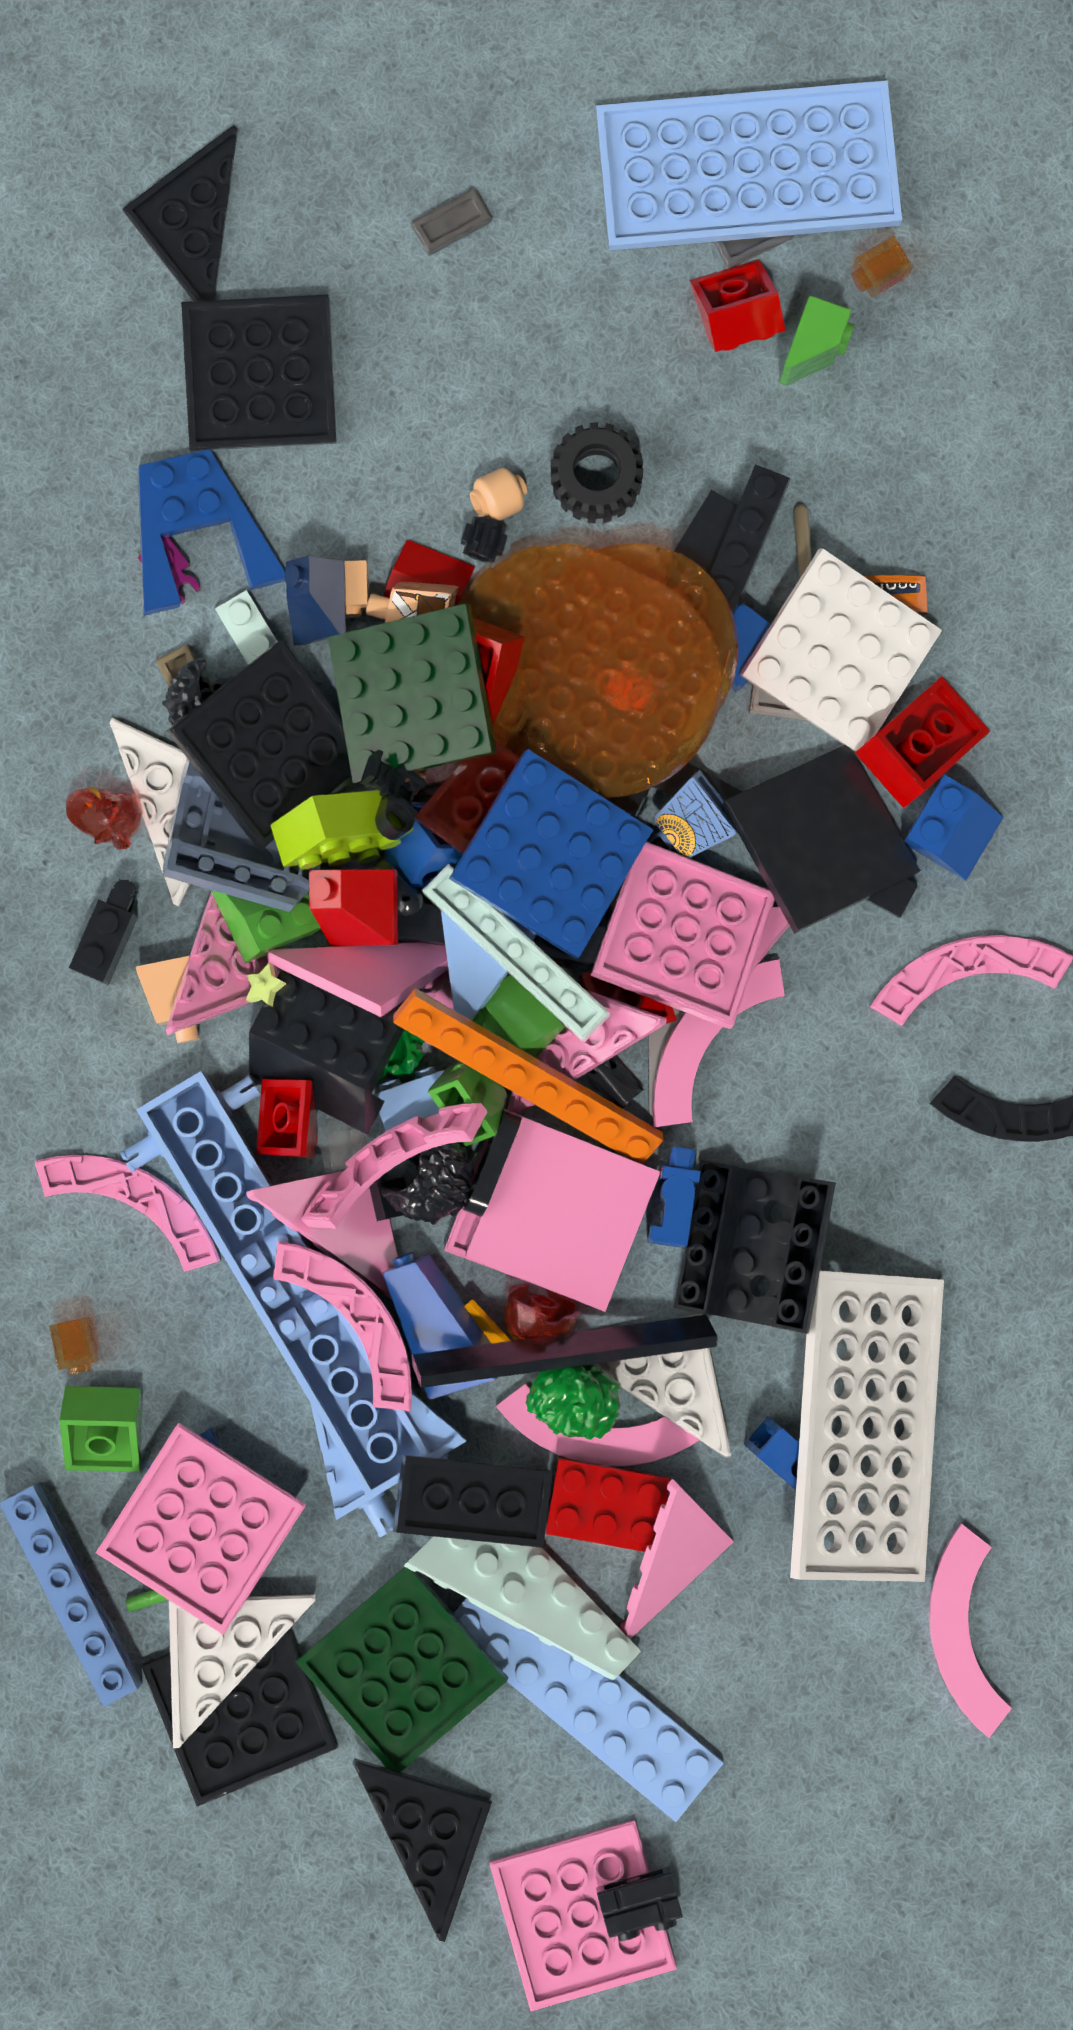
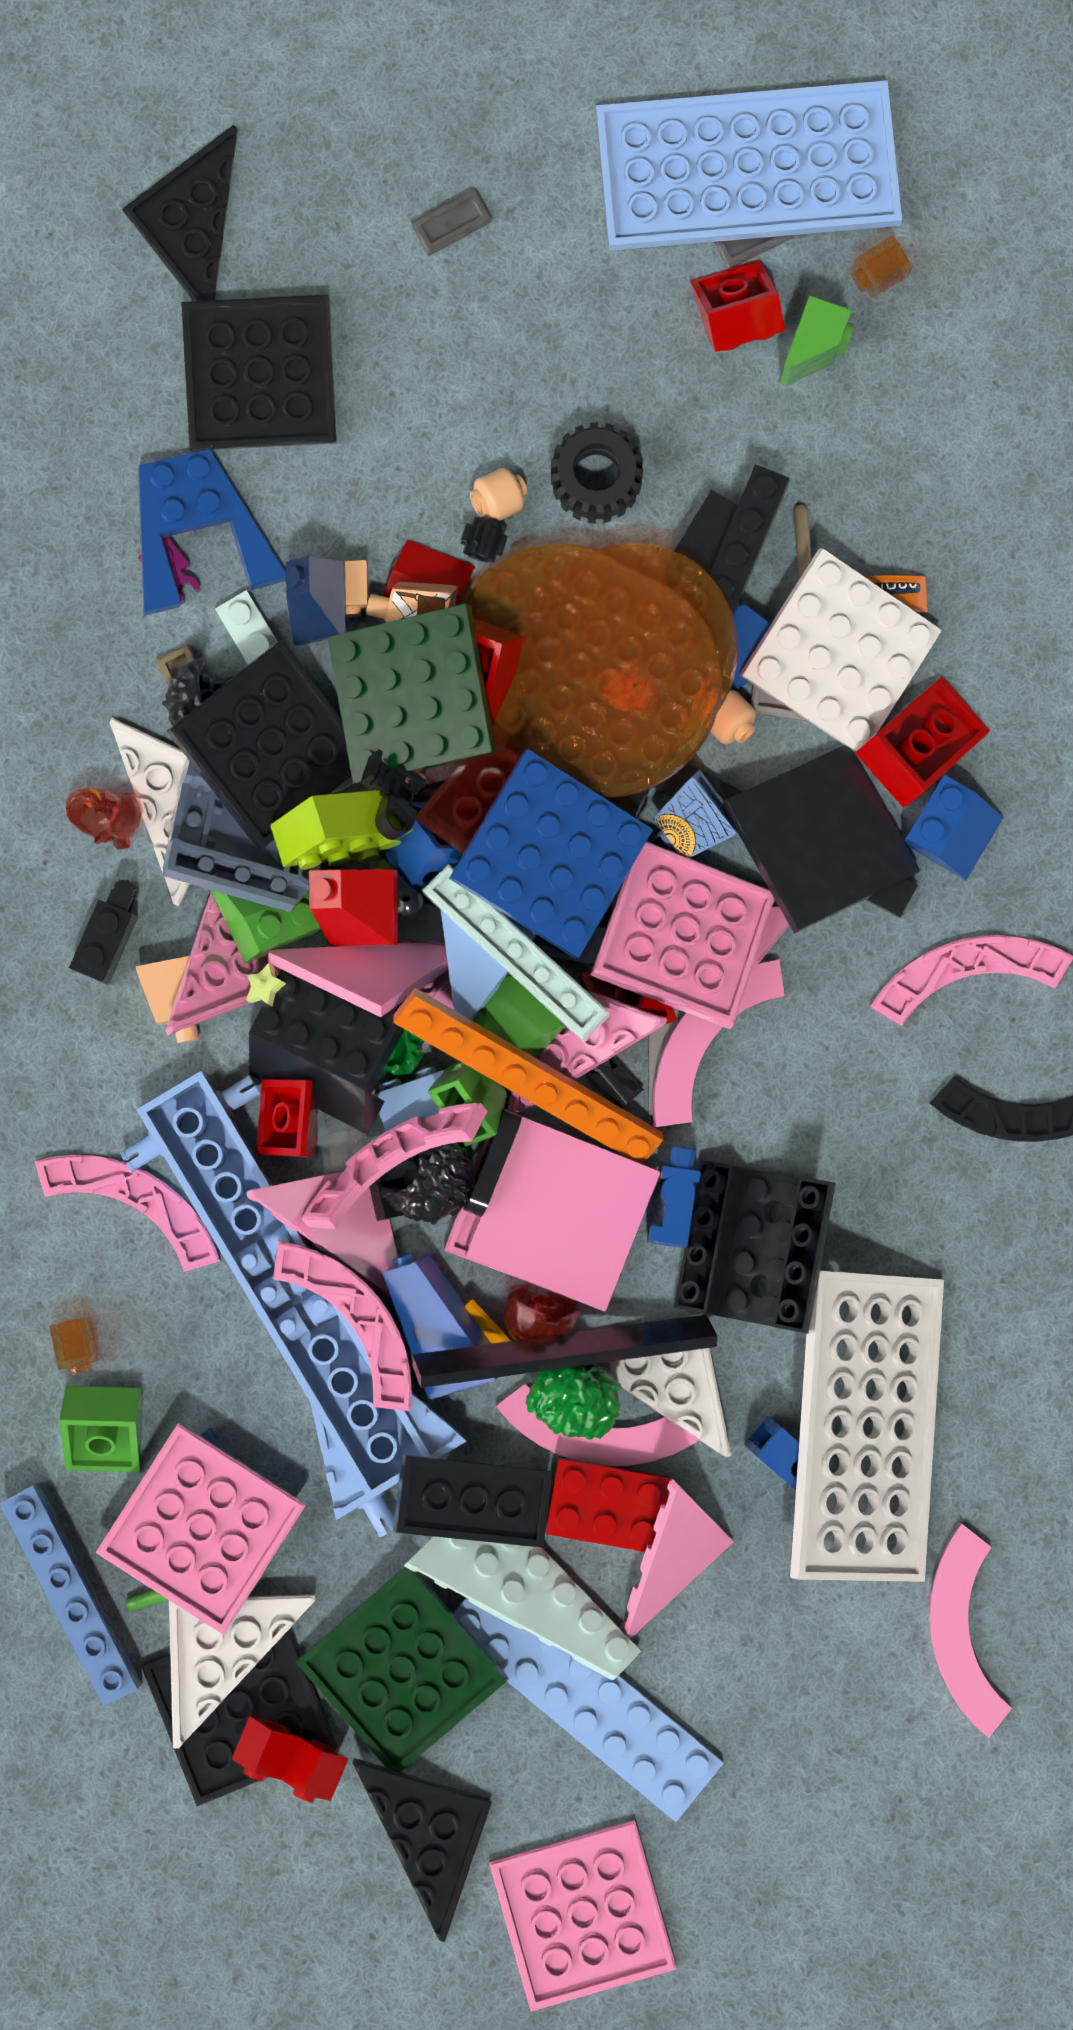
(305, 1765): none -> red brick
(639, 1904): black brick -> none
(734, 720): none -> light nougat head

